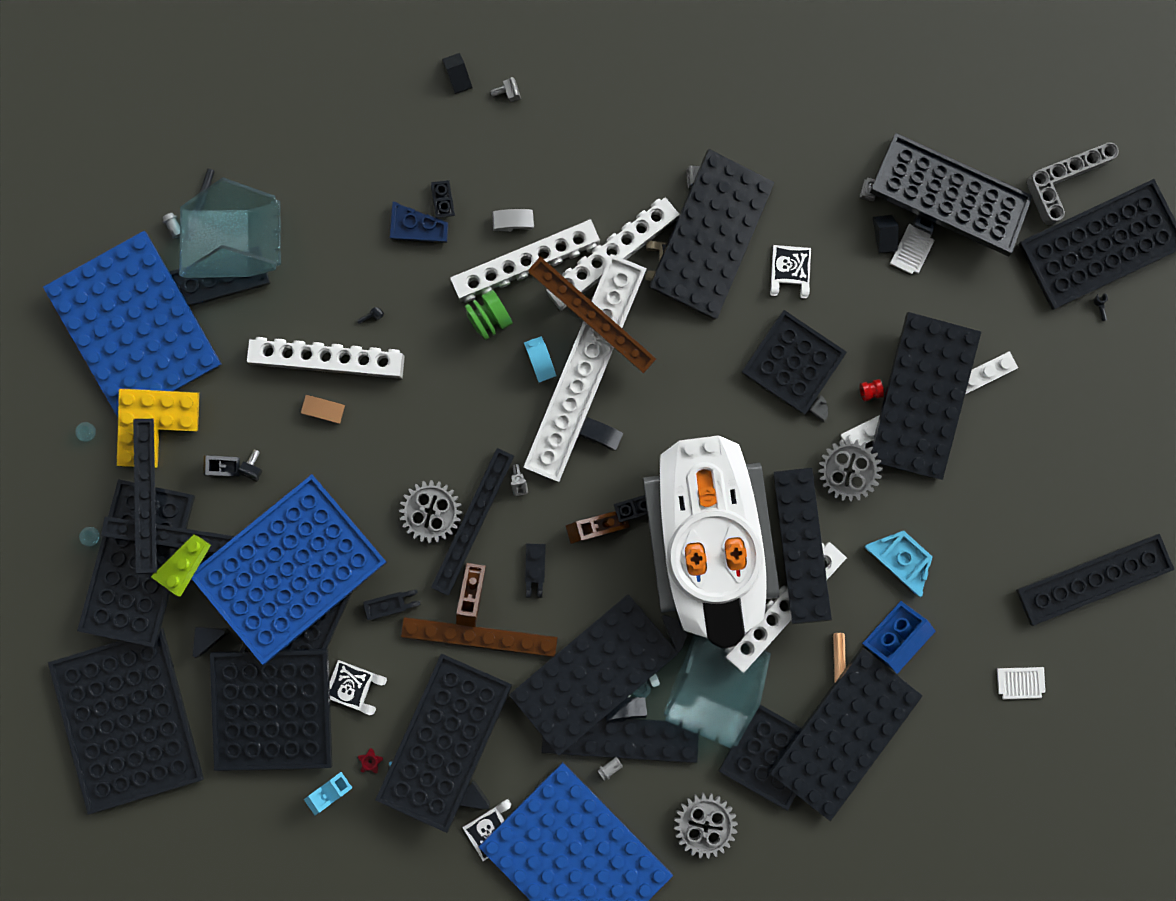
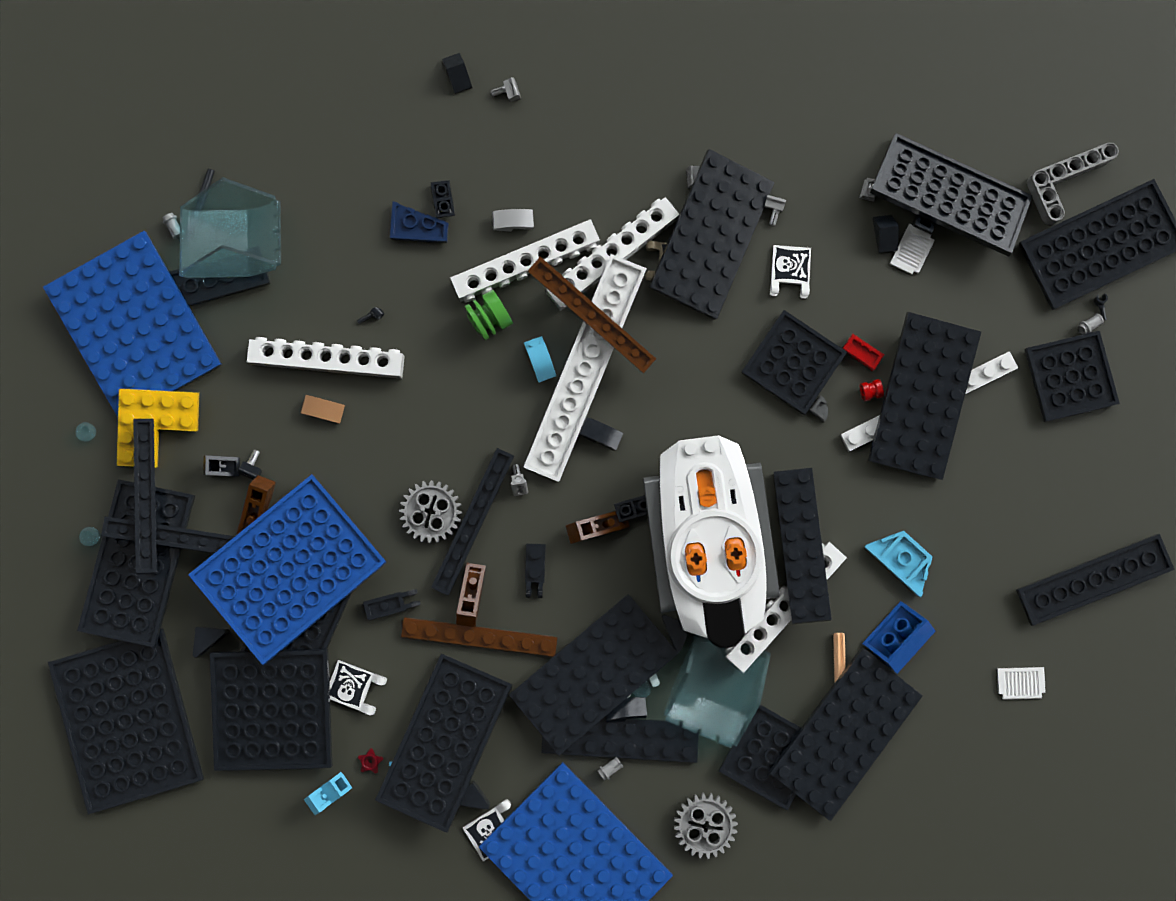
(181, 566): lime wing -> none
(256, 501): none -> reddish brown slope
(777, 205): none -> light grey piece
(833, 465): light grey gear -> none
(863, 352): none -> red plate
(1072, 376): none -> black plate
(1089, 325): none -> light grey pin

